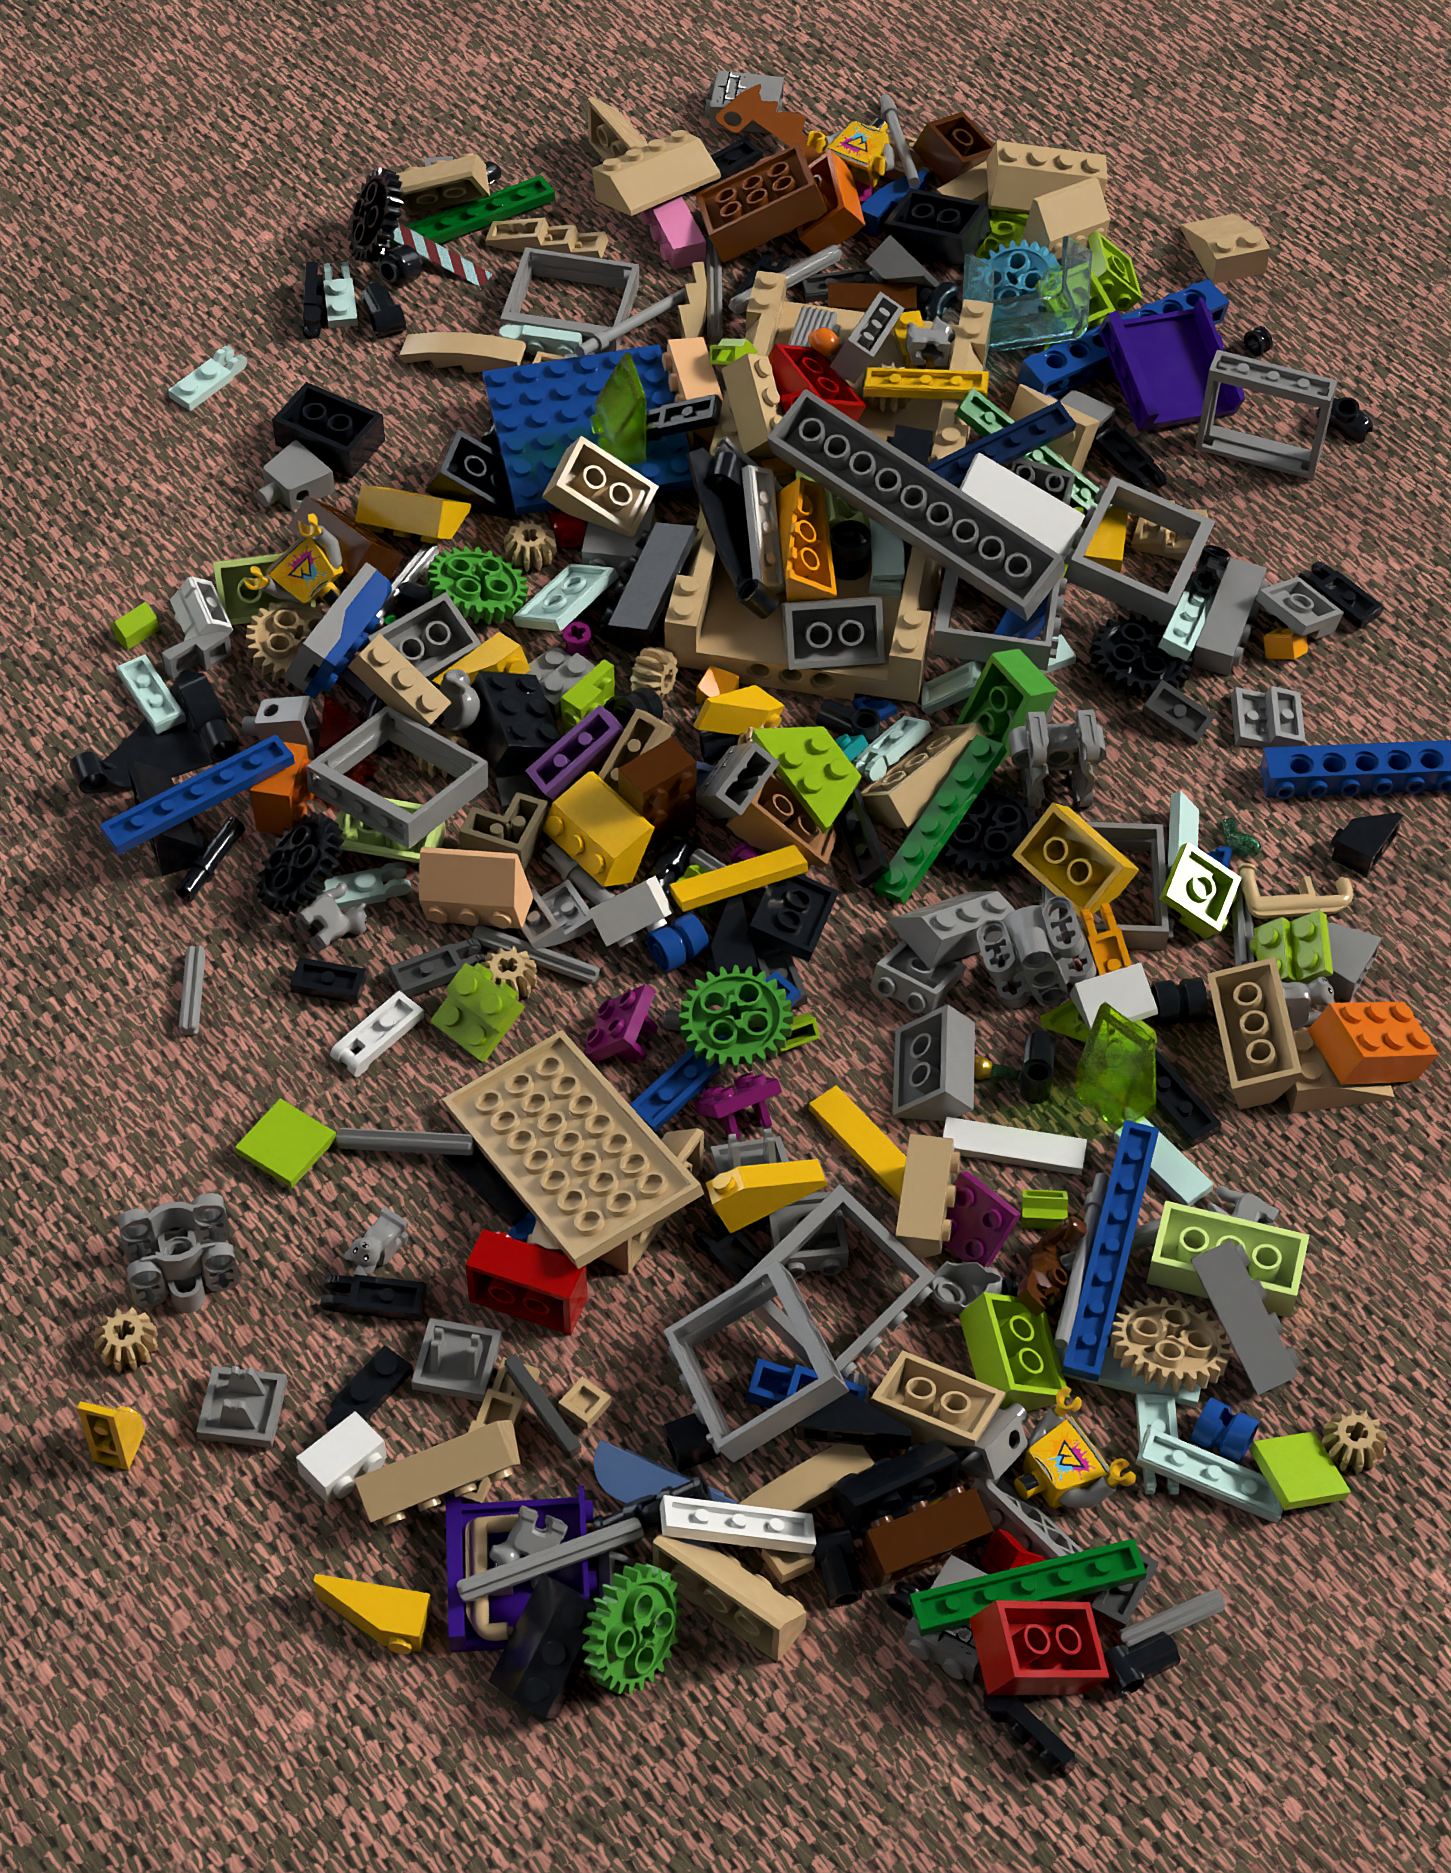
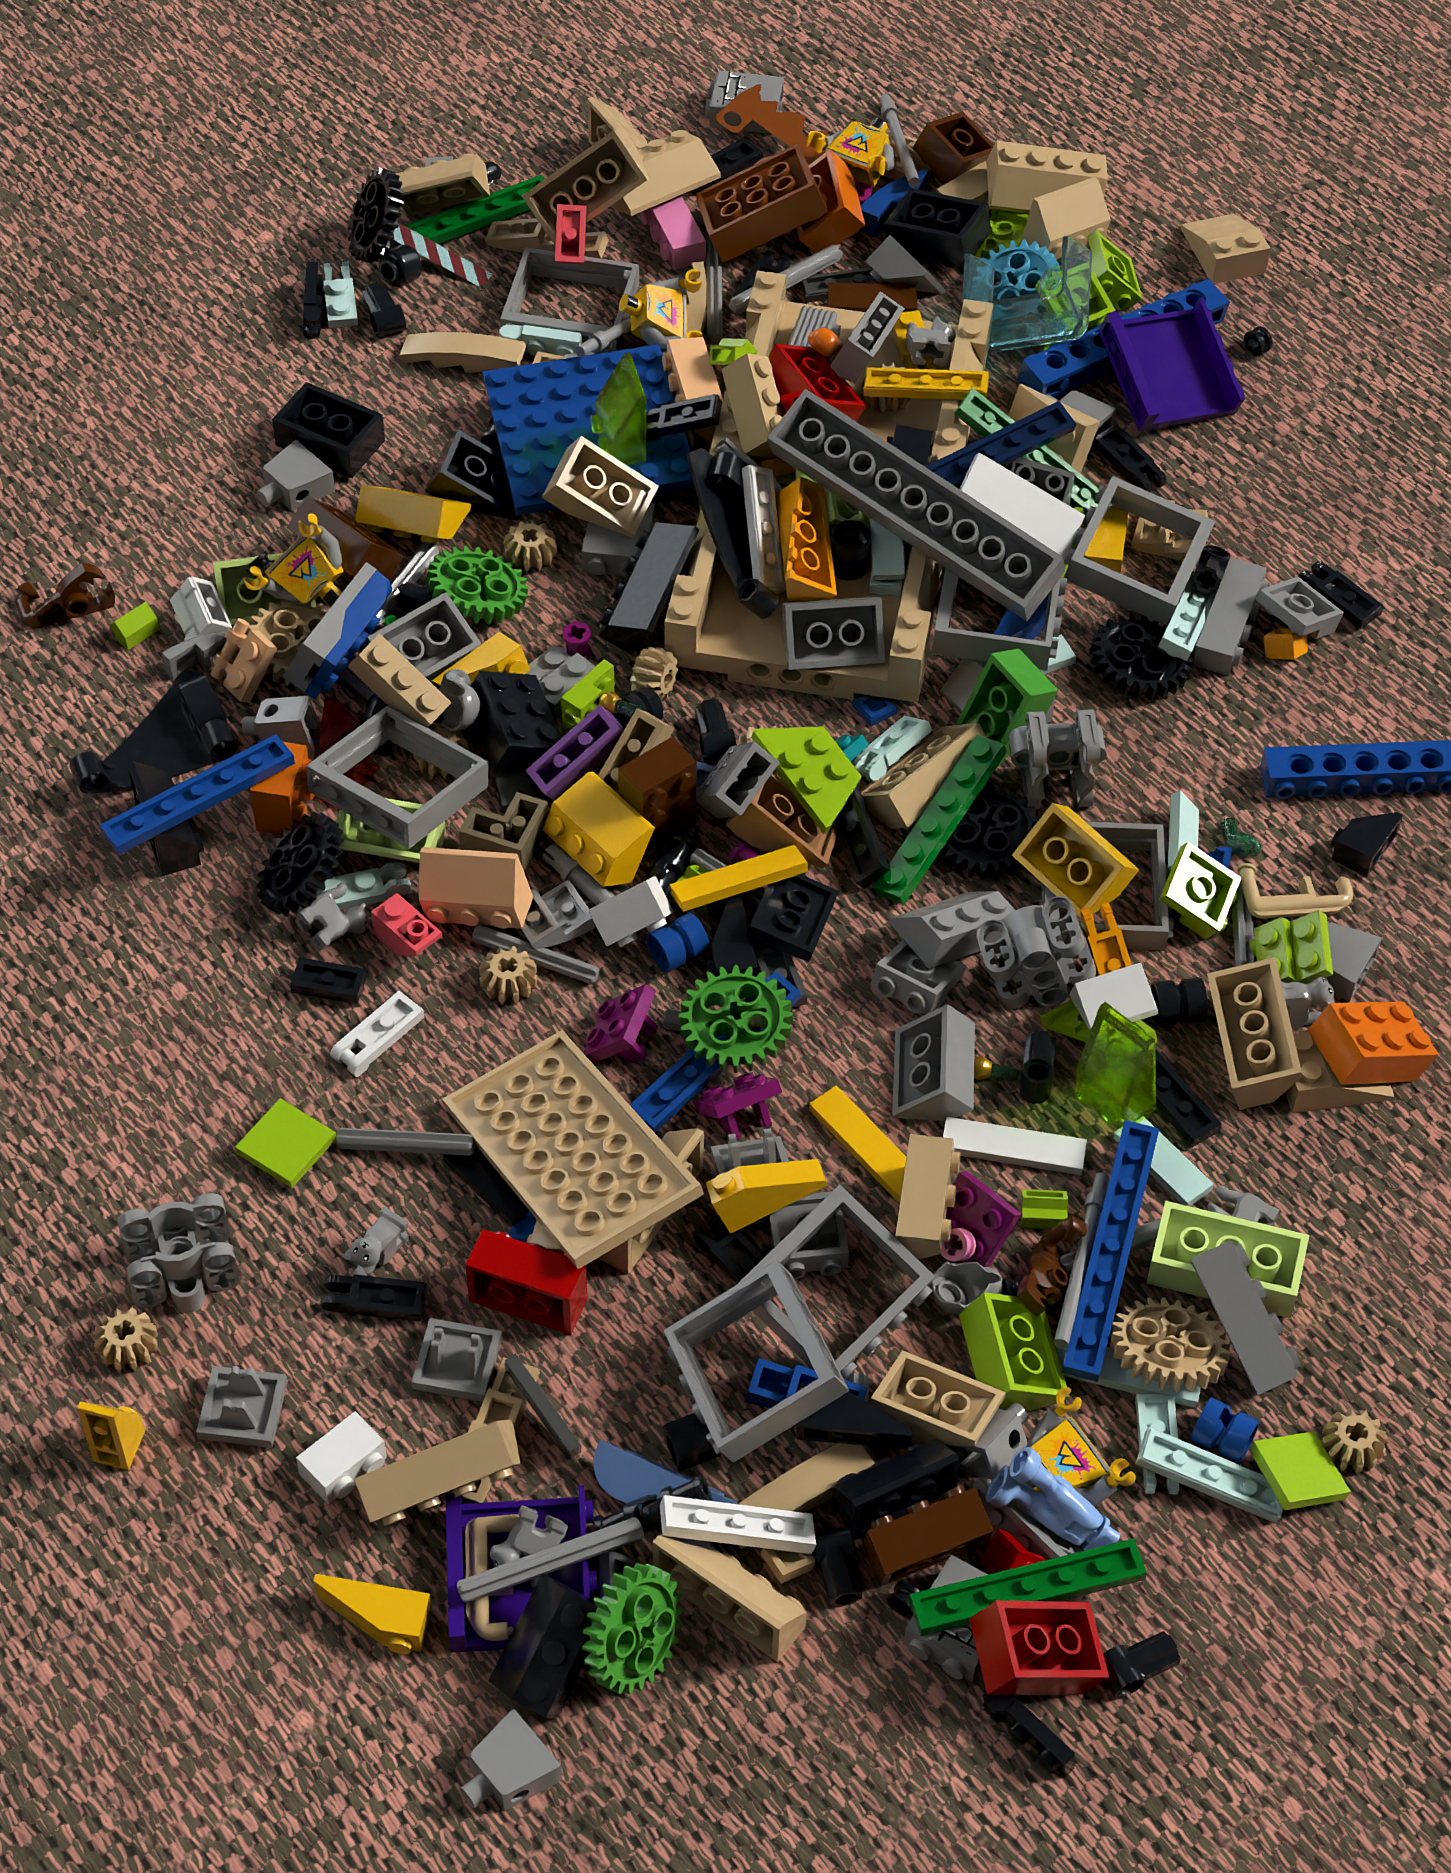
(68, 601): none -> reddish brown animal
(151, 694): light aqua tile -> none
(192, 990): light grey axle -> none
(202, 868): black pin -> none
(207, 378): light aqua hinge -> none
(250, 664): none -> light nougat plate
(262, 562): none -> black bush
(370, 1387): black hinge -> none
(403, 927): none -> coral slope
(434, 967): dark grey hinge -> none
(477, 1010): lime plate -> none
(510, 1765): none -> light grey torso
(565, 597): light aqua tile -> none
(568, 530): red bracket -> none
(570, 234): none -> coral slope
(584, 1403): tan plate -> none
(591, 180): none -> tan slope
(614, 704): none -> piece
(660, 310): none -> torso
(716, 683): light orange slope -> none
(739, 710): yellow slope -> none
(800, 1022): lime piece -> none
(848, 720): black piece -> none
(937, 301): black piece -> none
(949, 687): light aqua tile -> none
(968, 1243): none -> bright pink bush
(1059, 1505): none -> light blue piece
(1119, 1603): dark grey plate -> none
(1174, 1618): light grey axle -> none
(1179, 712): dark grey plate -> none
(1267, 718): light grey slope -> none
(1274, 381): light grey window -> none
(1349, 419): black piece -> none

